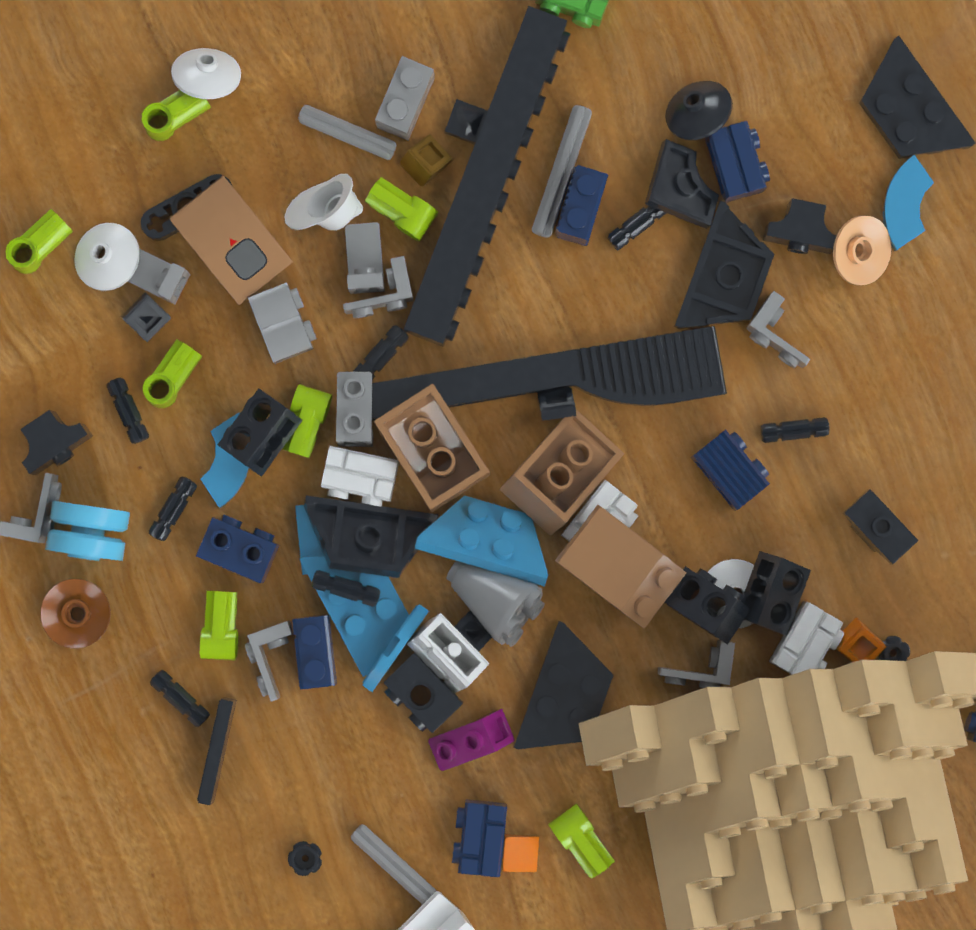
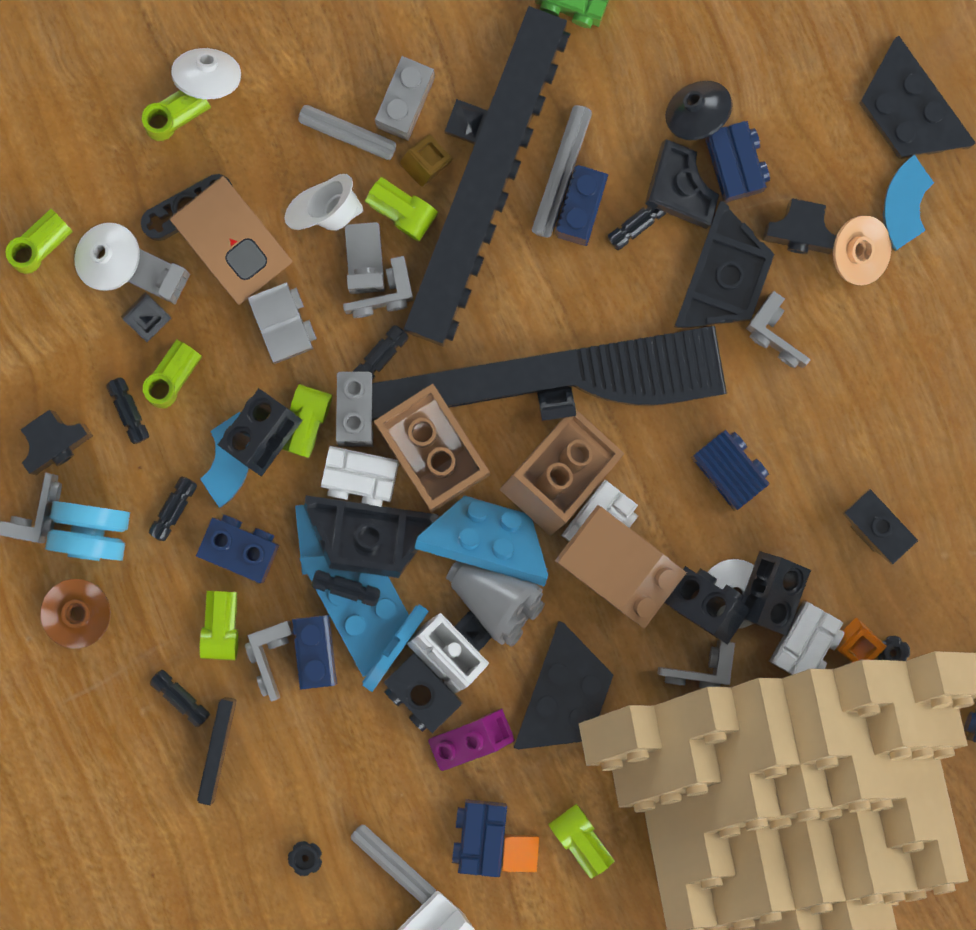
(795, 430): black axle -> none

